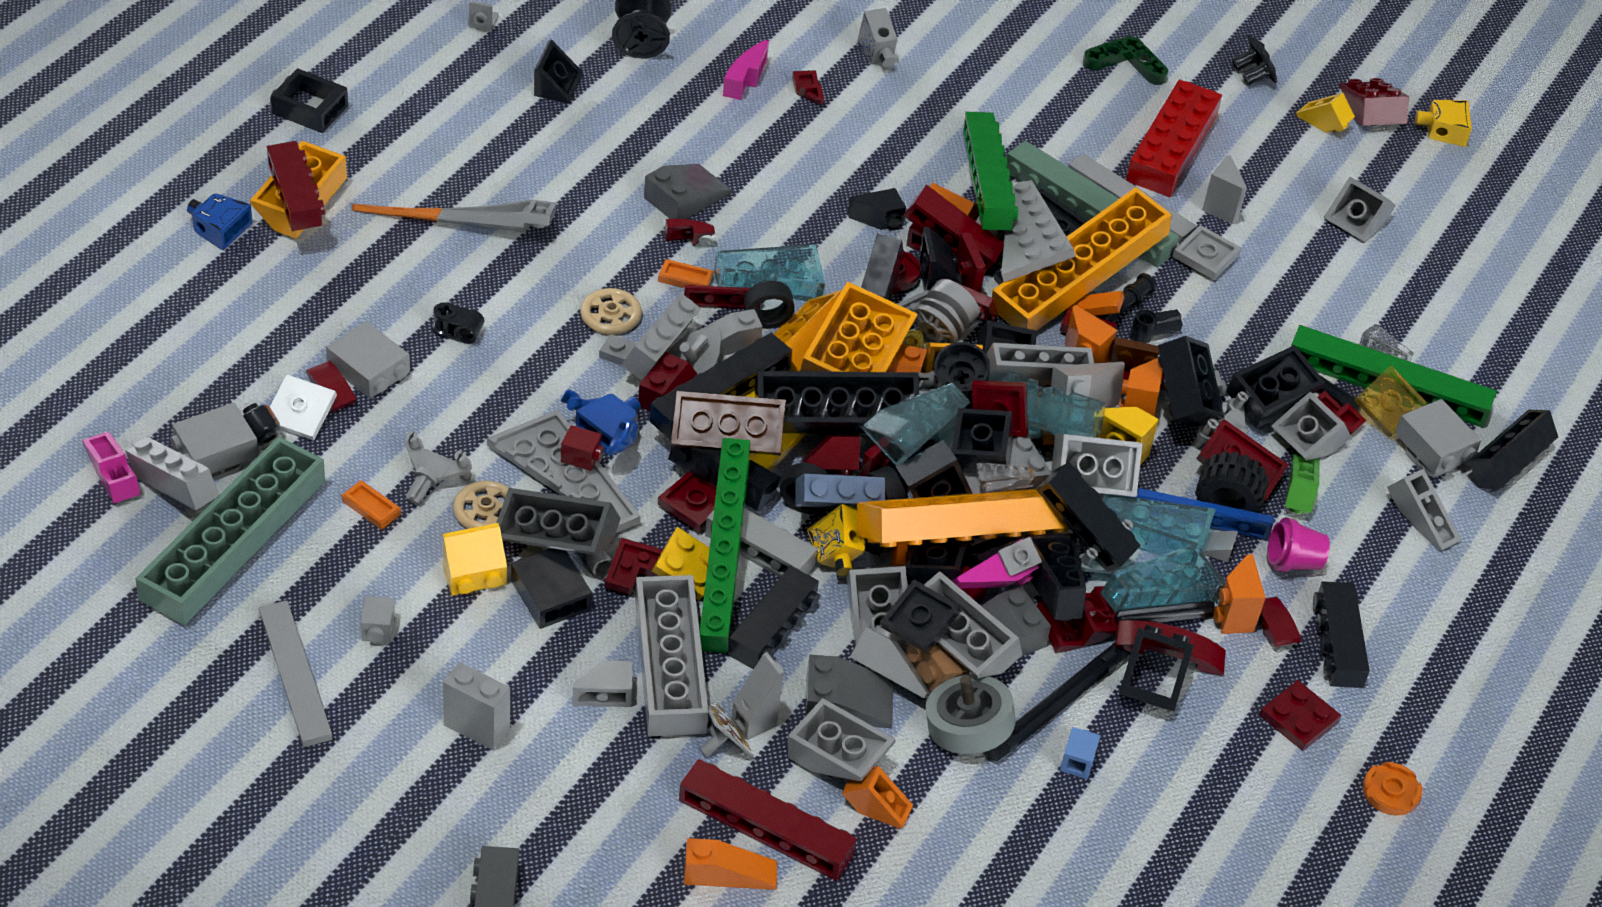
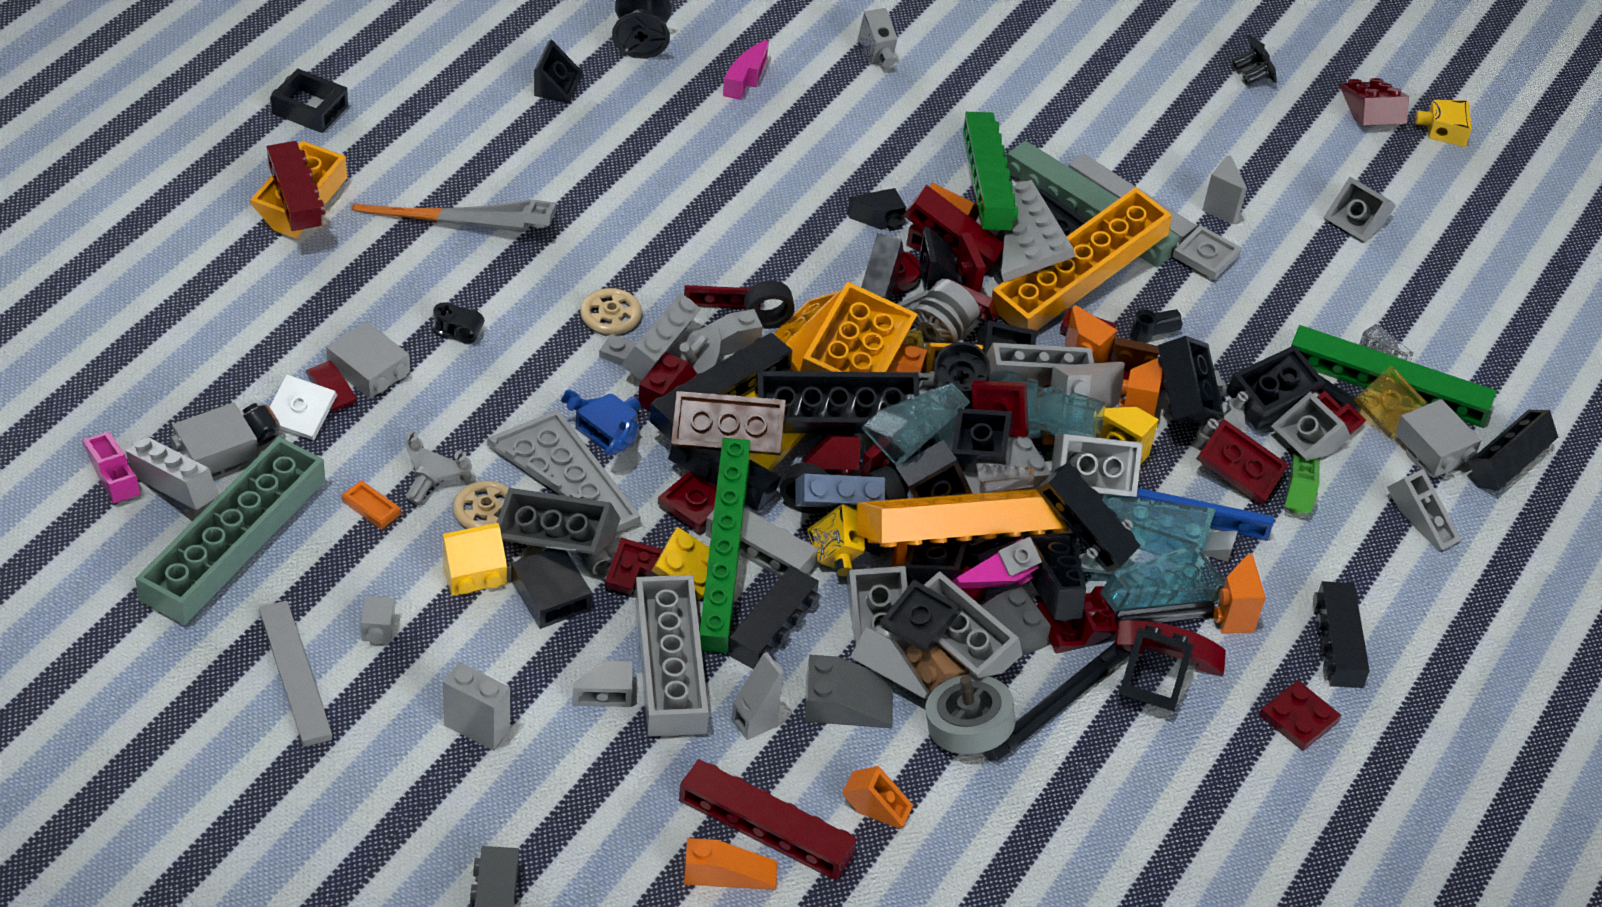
(220, 219): blue torso -> none
(482, 16): light grey bracket -> none
(581, 448): dark red brick -> none
(683, 190): dark grey slope -> none
(683, 274): orange tile -> none
(687, 229): dark red slope -> none
(721, 729): shield -> none
(792, 265): clear light blue wedge -> none
(807, 86): dark red slope -> none
(837, 743): light grey slope -> none
(1080, 752): medium blue brick -> none
(1101, 303): orange tile -> none
(1129, 49): dark green beam -> none
(1133, 295): black pin -> none
(1174, 138): red brick -> none
(1232, 482): black tyre -> none
(1278, 623): dark red slope -> none
(1296, 547): dark pink piece -> none
(1327, 113): yellow slope -> none
(1392, 789): orange tile -> none

